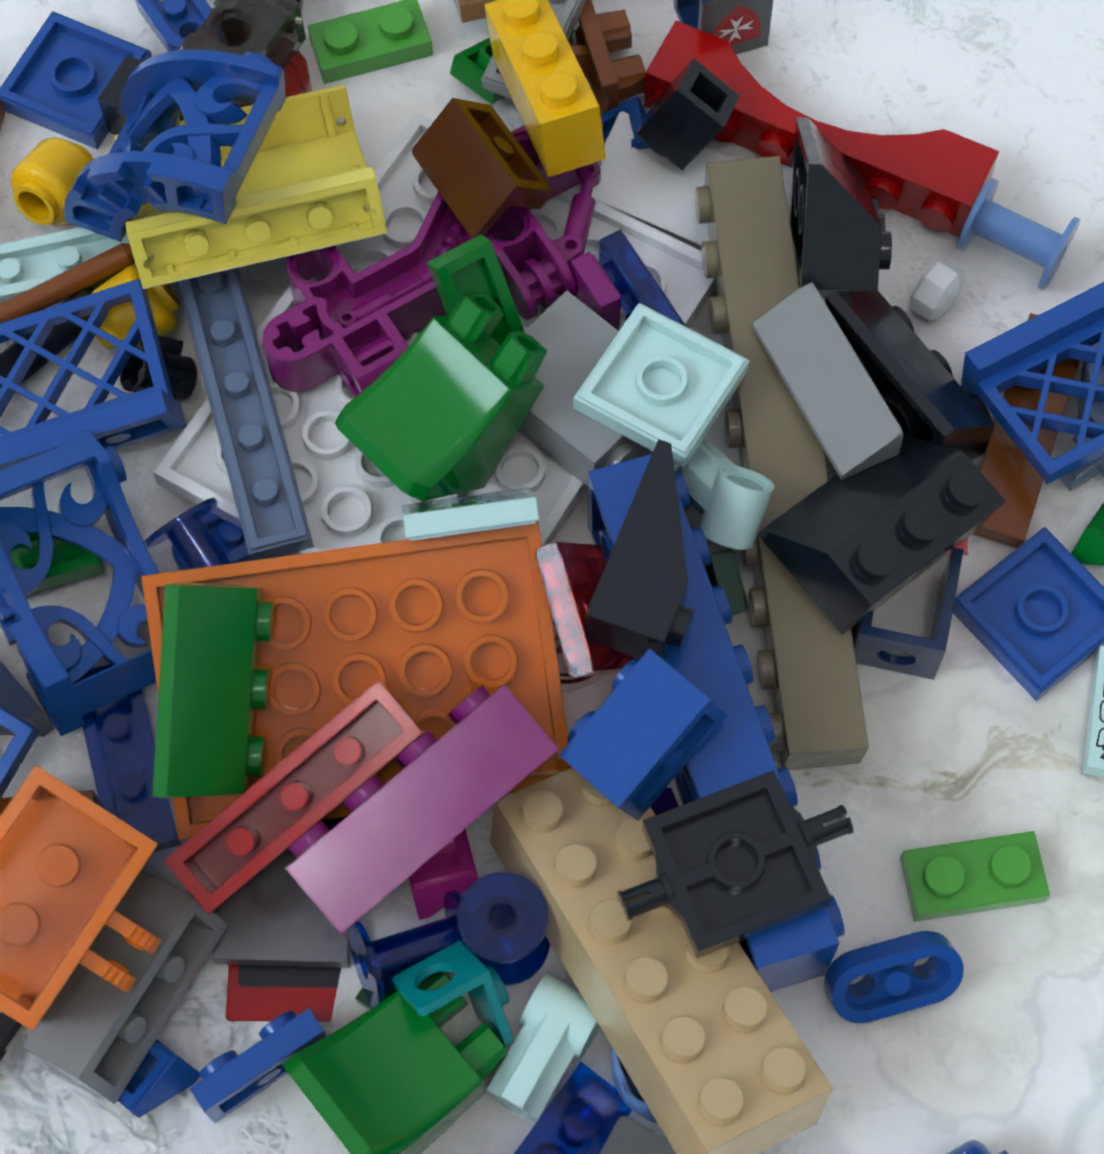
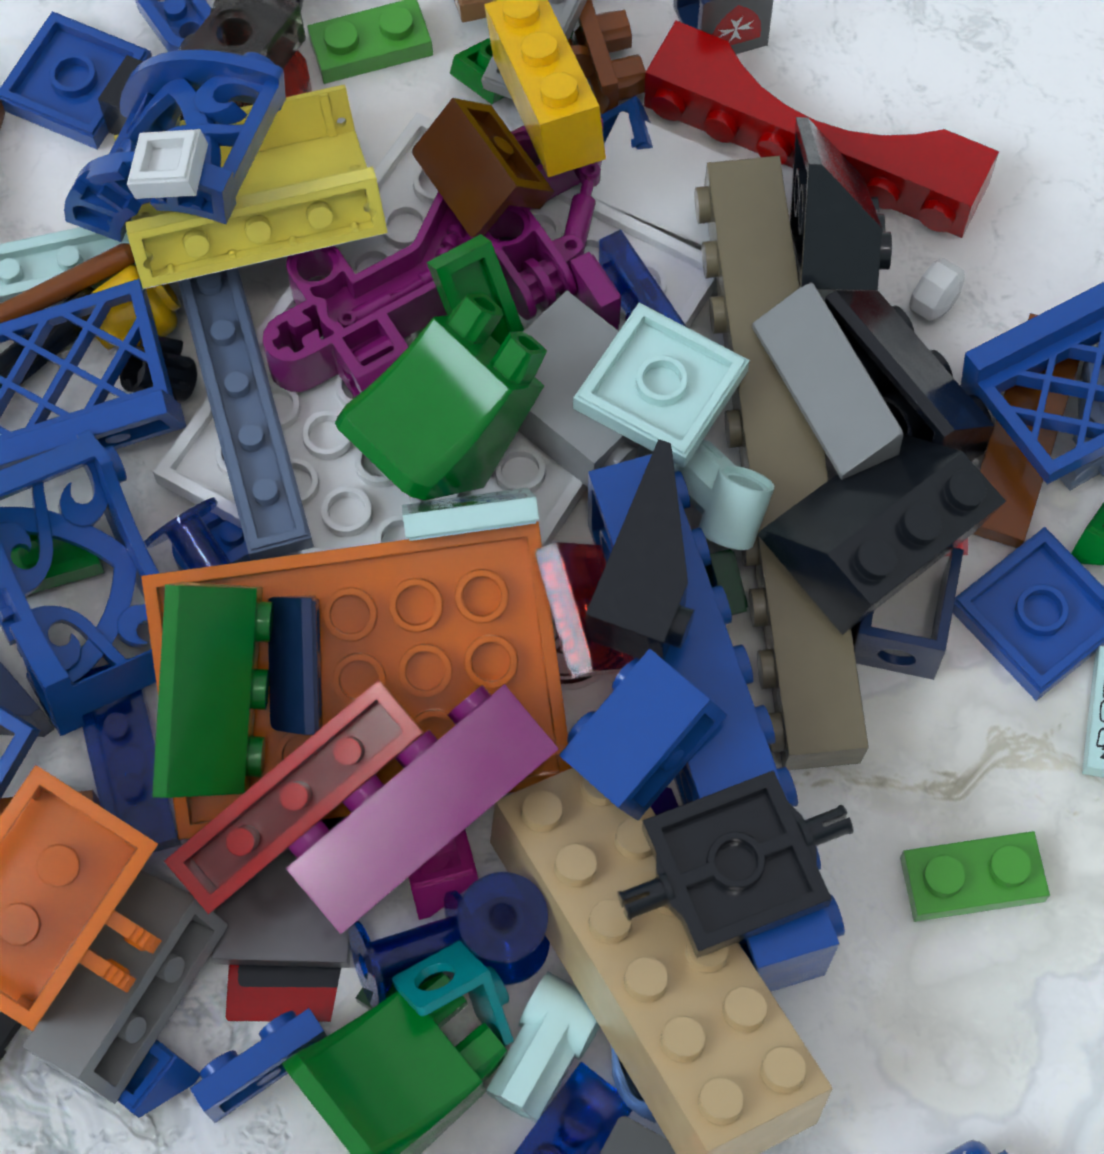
(46, 178): yellow head -> none
(167, 164): none -> white tile
(295, 665): none -> dark blue slope
(688, 114): black brick -> none
(891, 979): blue plate -> none
(1017, 233): medium blue piece -> none

